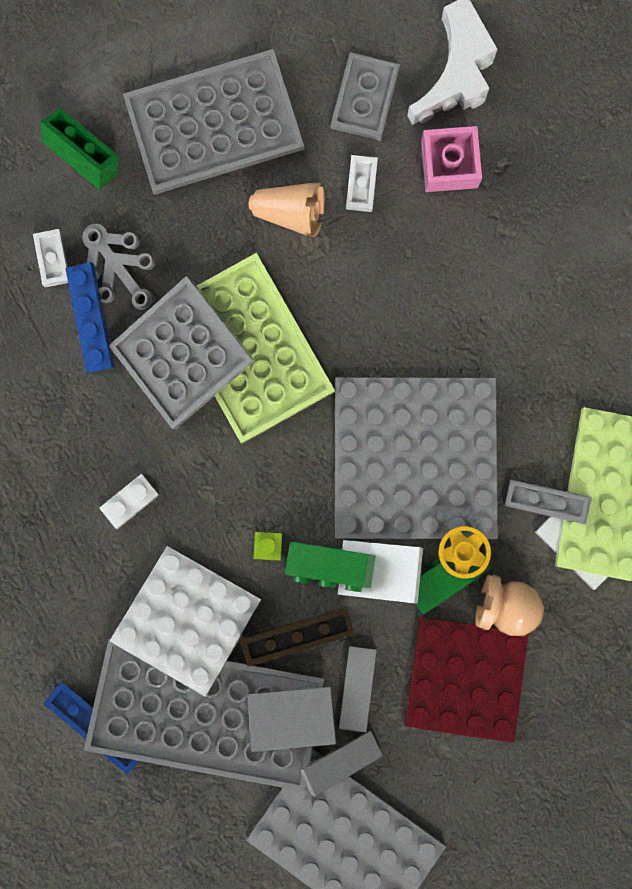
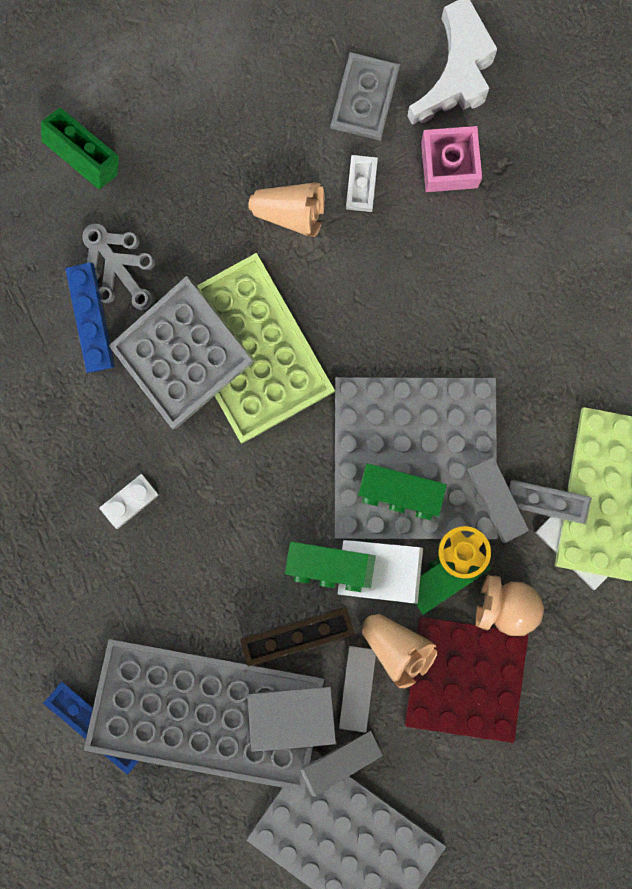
(51, 257): white plate -> none
(185, 621): white plate -> none
(213, 121): light grey plate -> none
(267, 546): lime plate -> none
(398, 649): none -> light nougat cone
(401, 491): none -> green brick
(498, 500): none -> light grey tile

